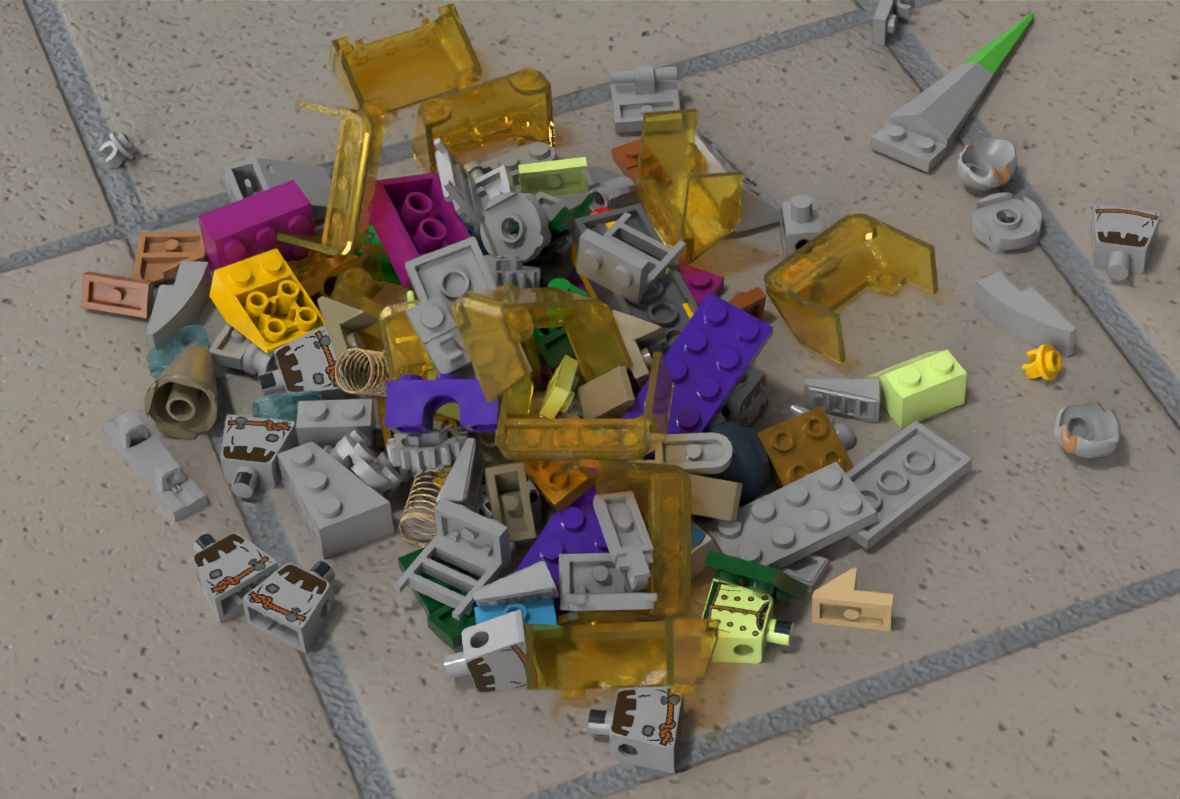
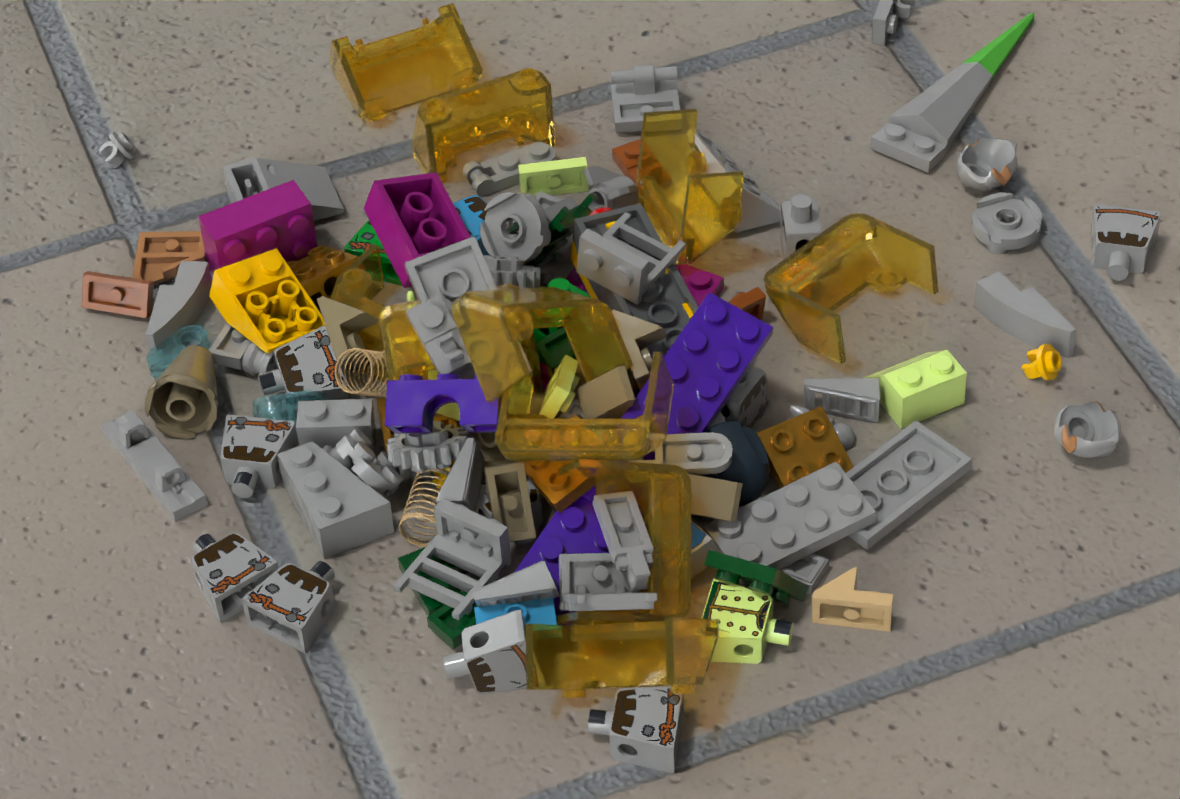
(351, 182): clear yellow windscreen -> none
(468, 194): light grey plate -> none

